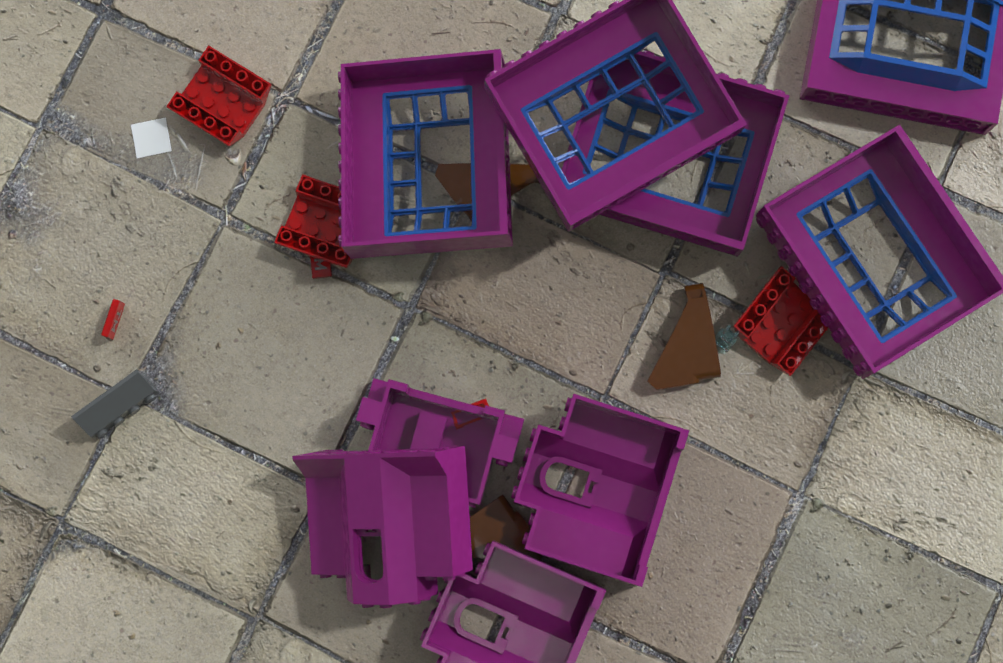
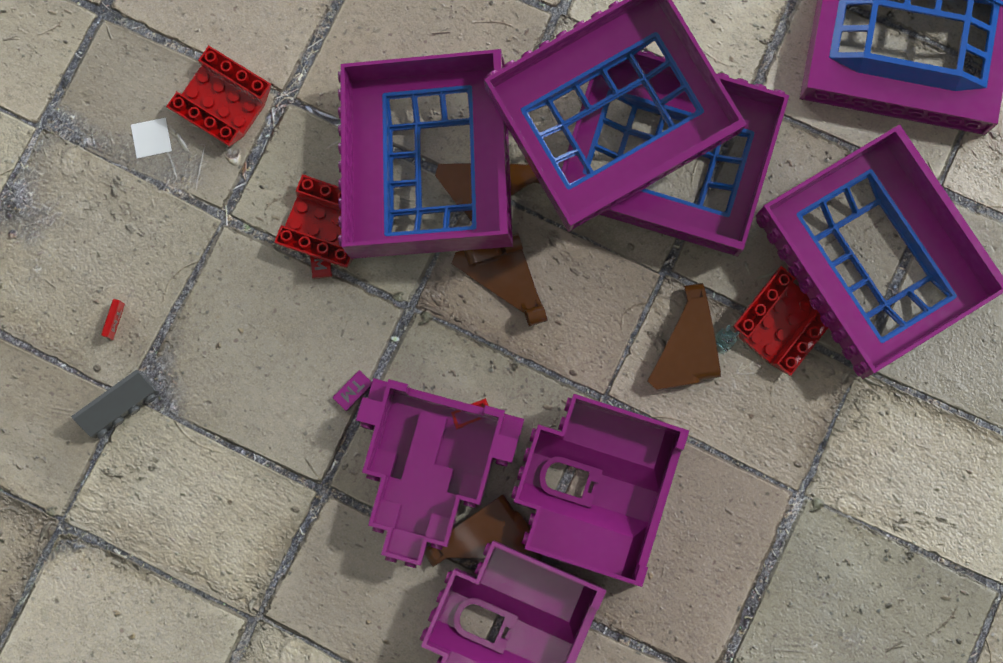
(352, 390): none -> magenta tile
(413, 503): magenta panel -> none
(506, 275): none -> reddish brown panel

